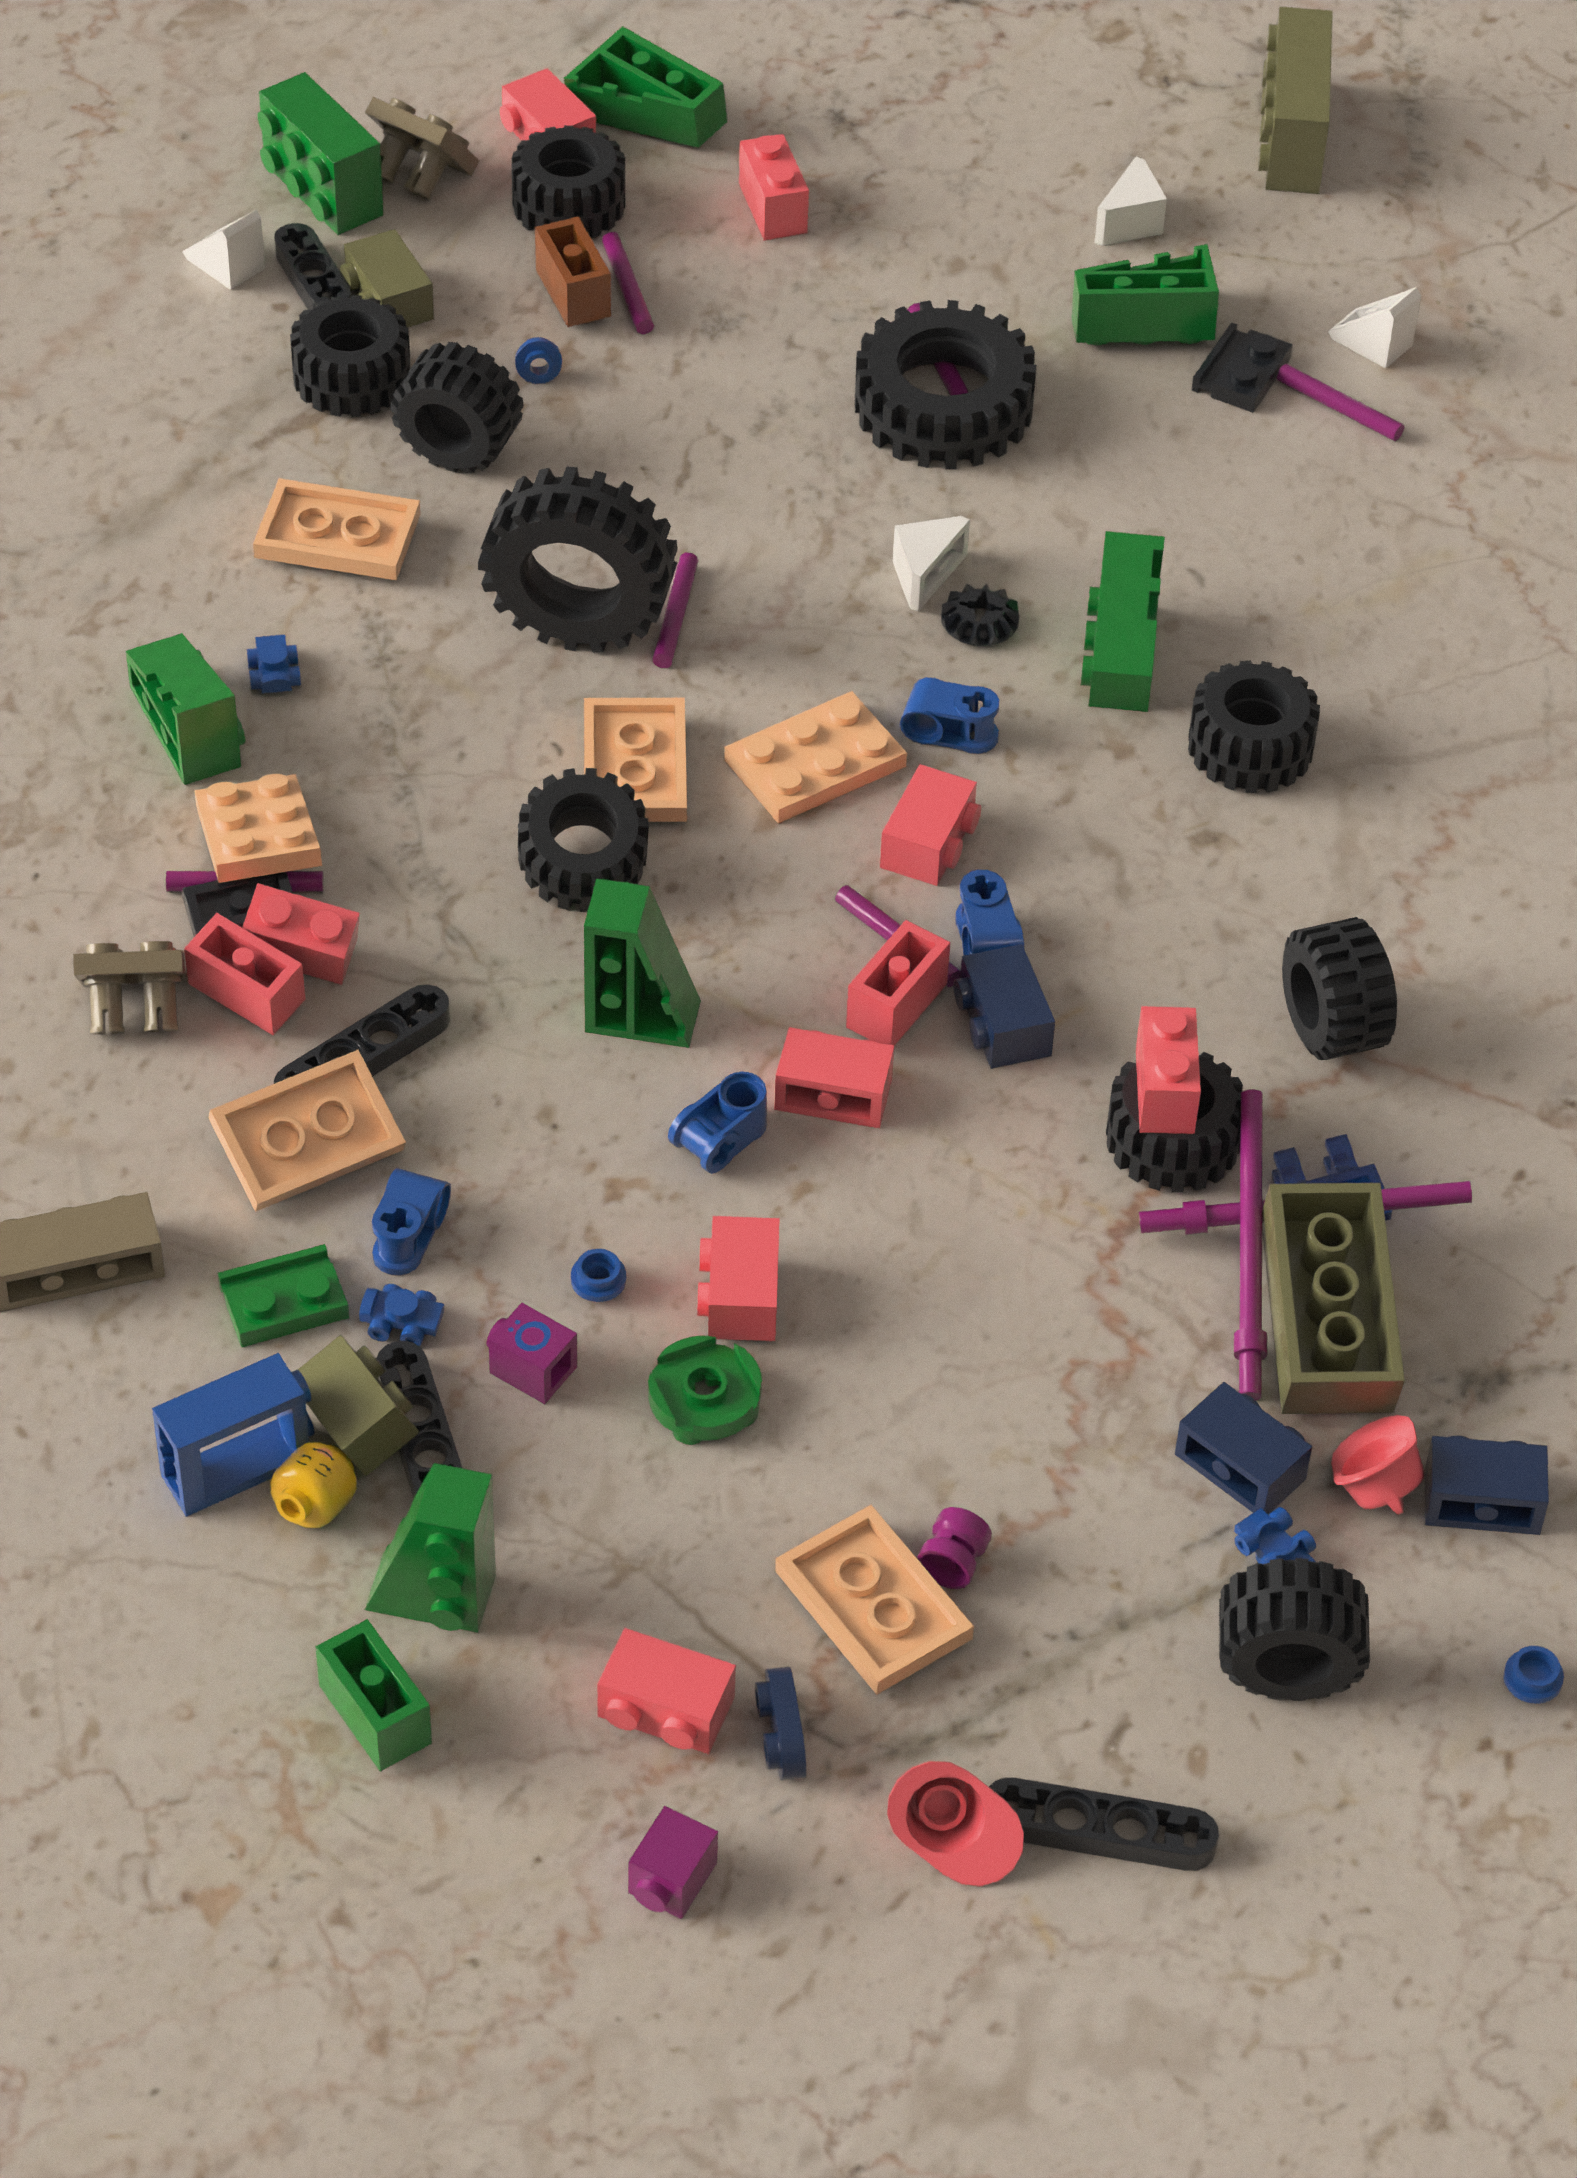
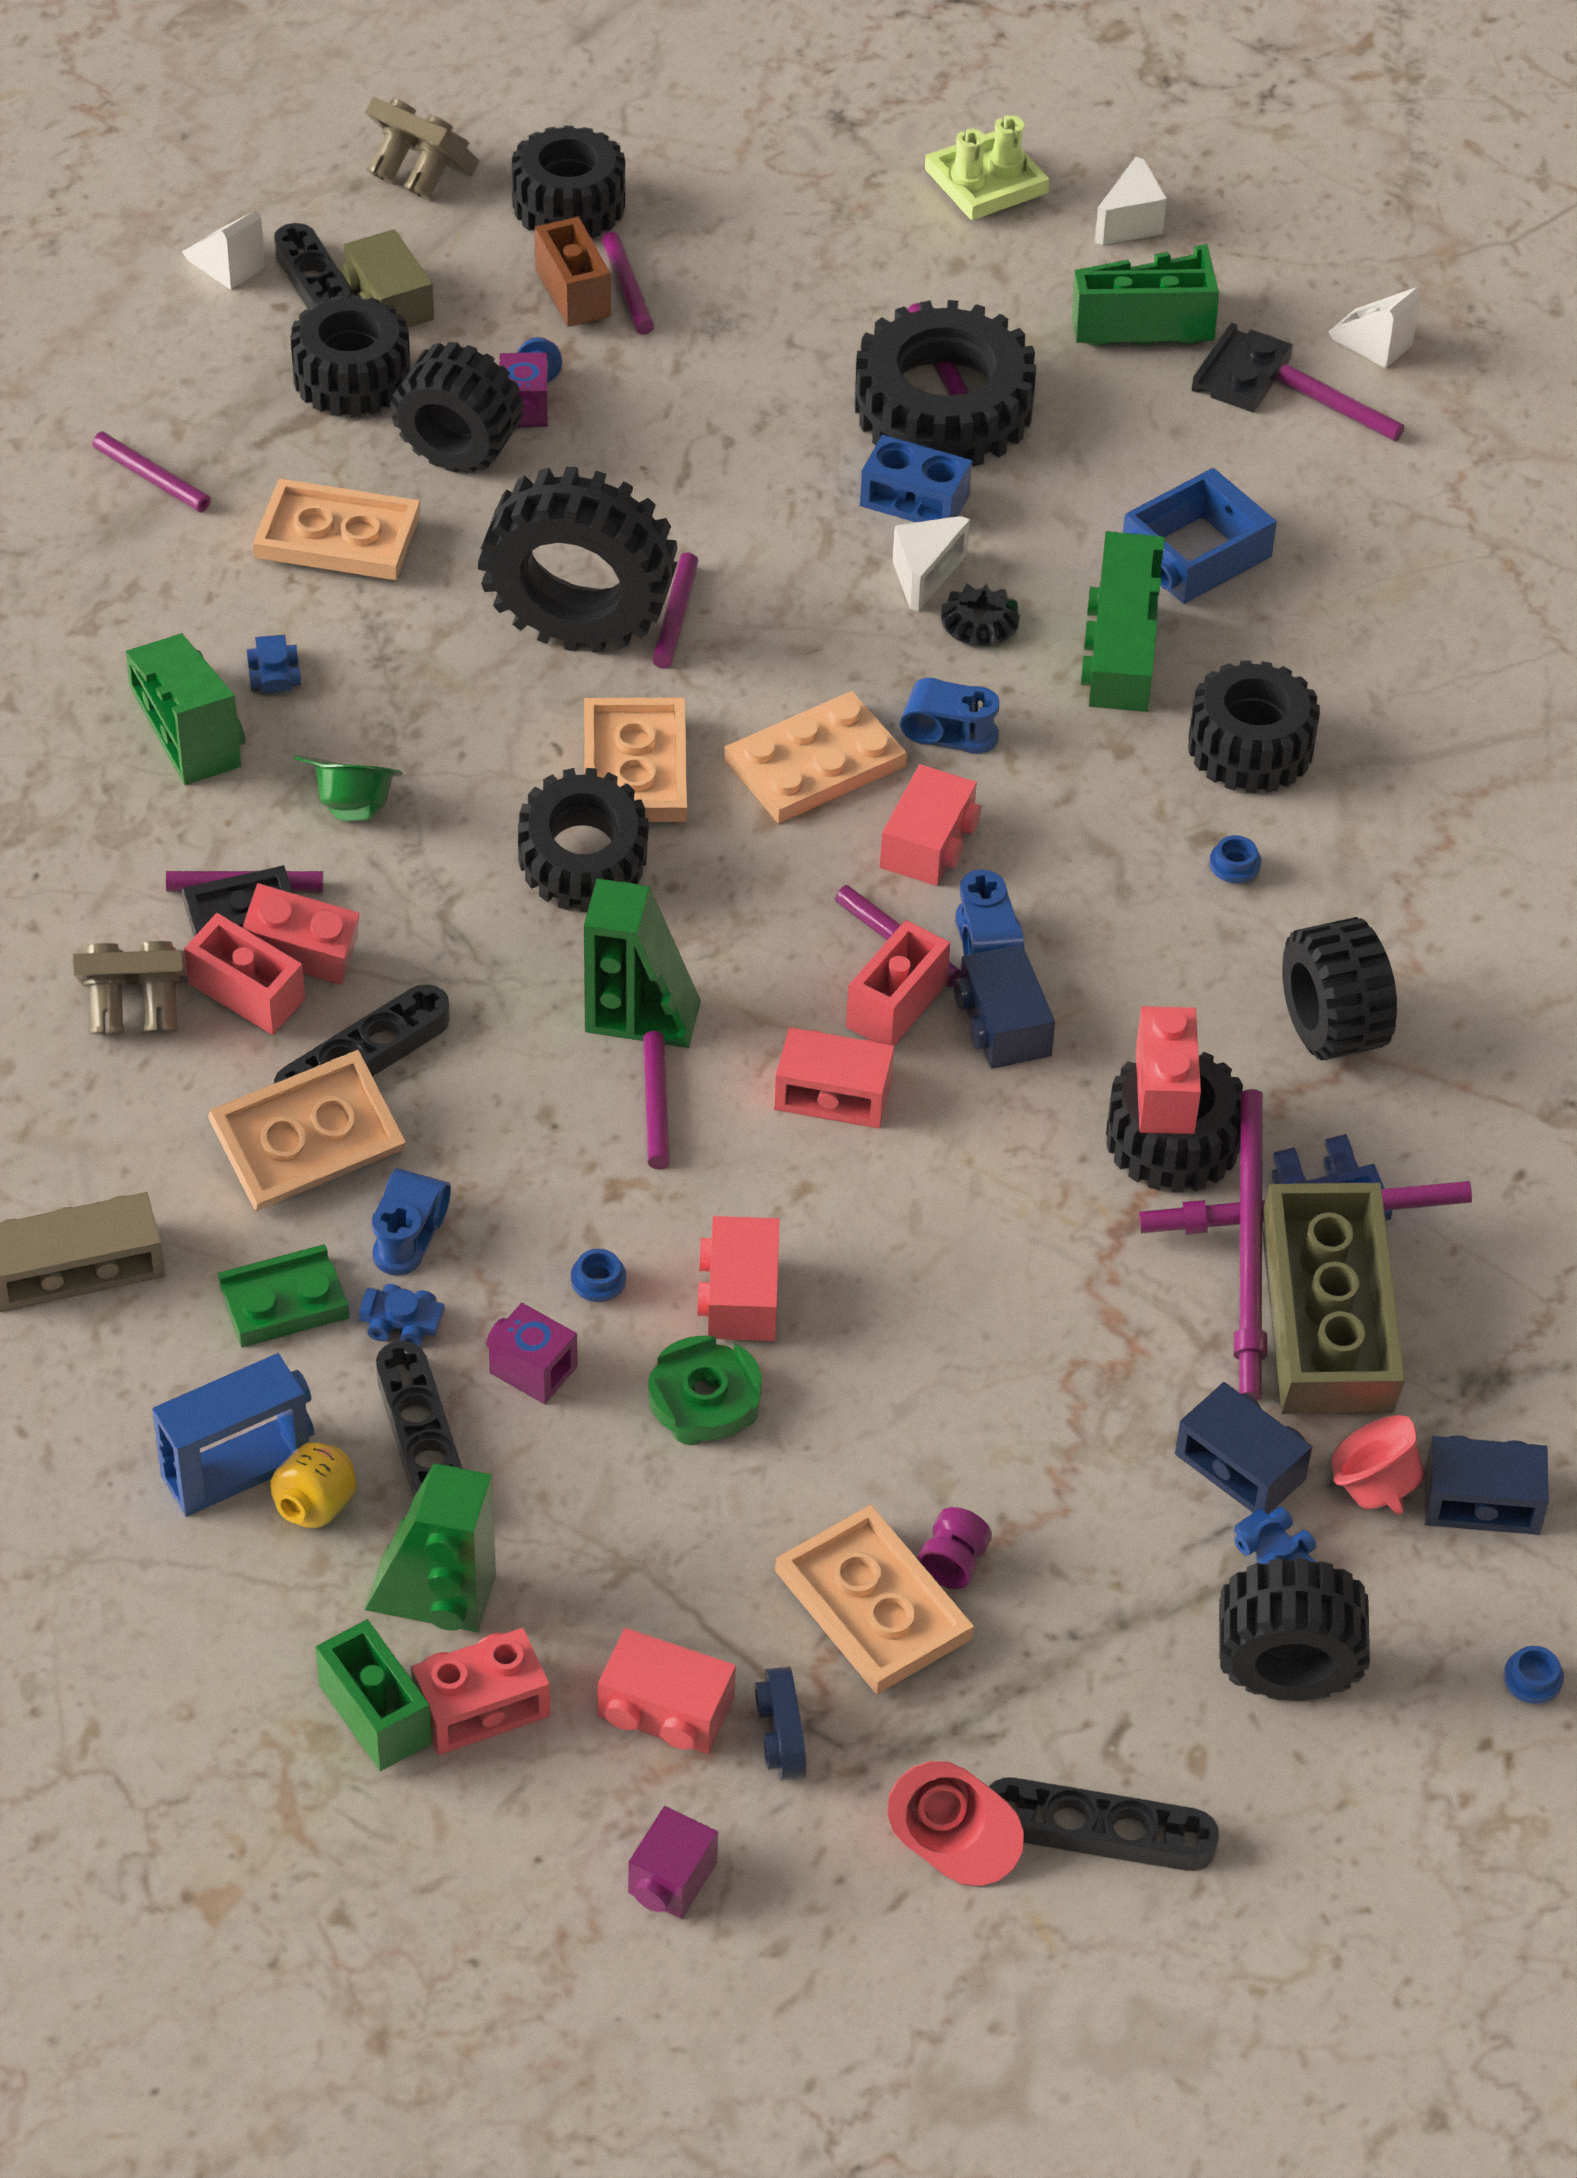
(151, 472): none -> magenta piece
(257, 827): light nougat plate -> none
(321, 153): green brick -> none
(351, 790): none -> green piece
(355, 1406): olive brick -> none
(482, 1690): none -> coral brick
(531, 376): none -> magenta brick
(542, 103): coral brick -> none
(648, 91): green wedge -> none
(656, 1100): none -> magenta bar
(722, 1121): blue piece -> none
(773, 187): coral brick -> none
(914, 481): none -> blue brick
(988, 169): none -> yellowish green plate
(1210, 497): none -> blue window
(1235, 859): none -> blue plate
(1296, 100): olive brick -> none

